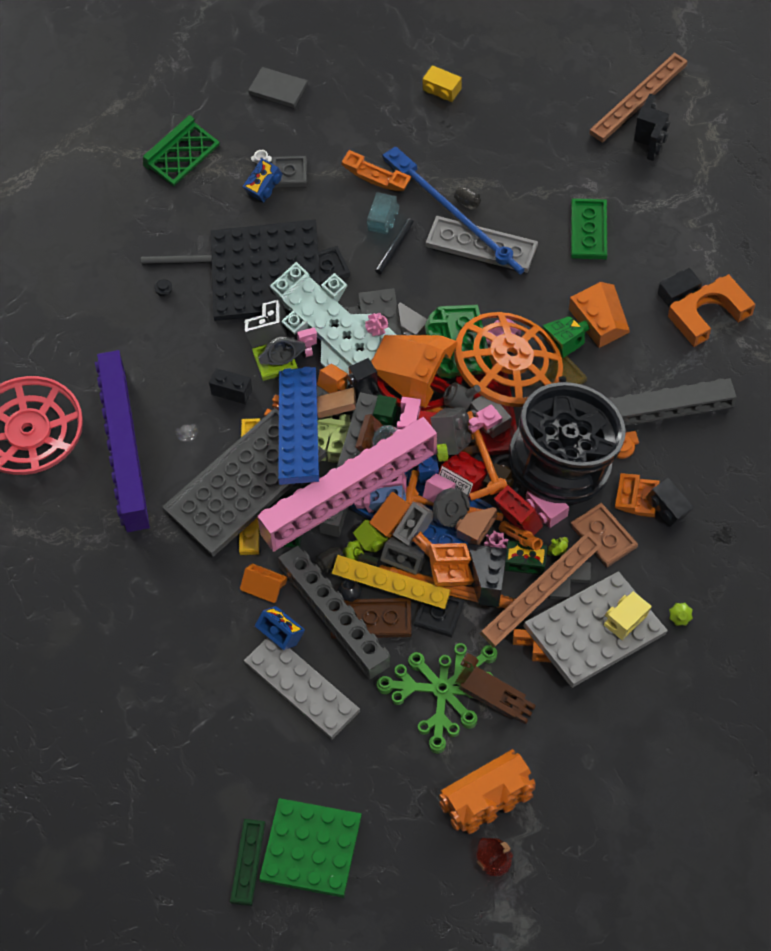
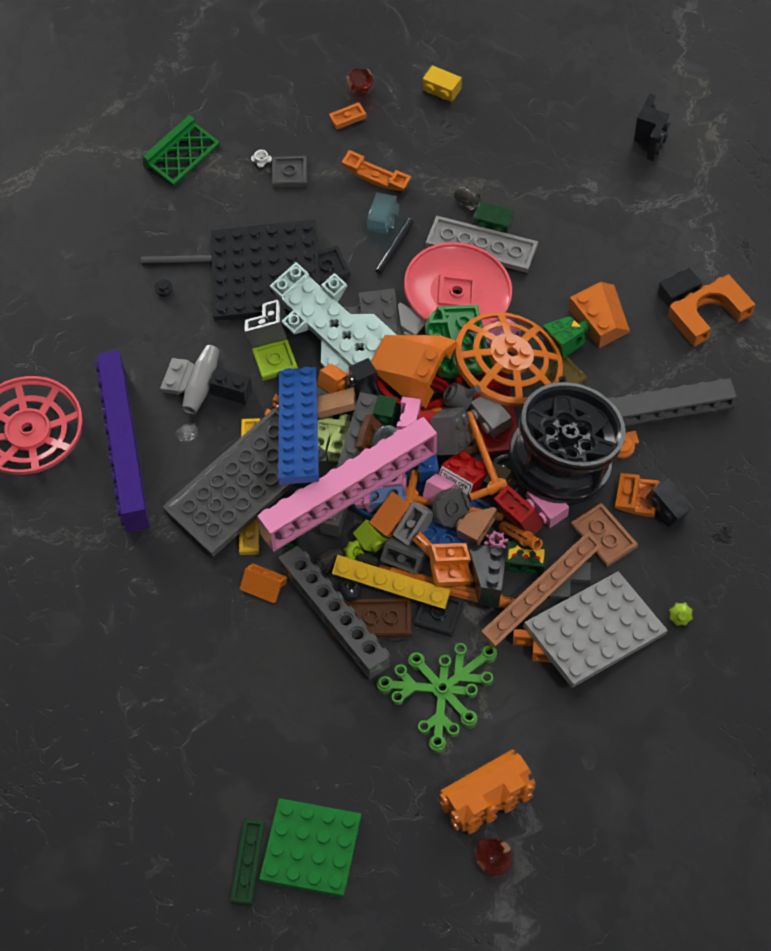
(191, 378): none -> light grey plate
(262, 180): blue brick -> none
(278, 87): dark grey tile -> none
(279, 627): blue brick -> none
(281, 351): dark grey hat -> none
(302, 687): light grey plate -> none
(309, 337): bright pink plate -> none
(347, 116): none -> orange plate
(360, 80): none -> clear red hair
(376, 324): bright pink gear -> none
(404, 164): blue bar -> none
(442, 453): lime axle -> none
(459, 267): none -> coral dish
(485, 418): bright pink plate -> none
(492, 691): reddish brown hinge -> none
(493, 217): none -> dark green brick
(558, 547): lime piece -> none
(589, 228): green tile -> none
(627, 615): light yellow brick -> none
(637, 97): nougat plate -> none

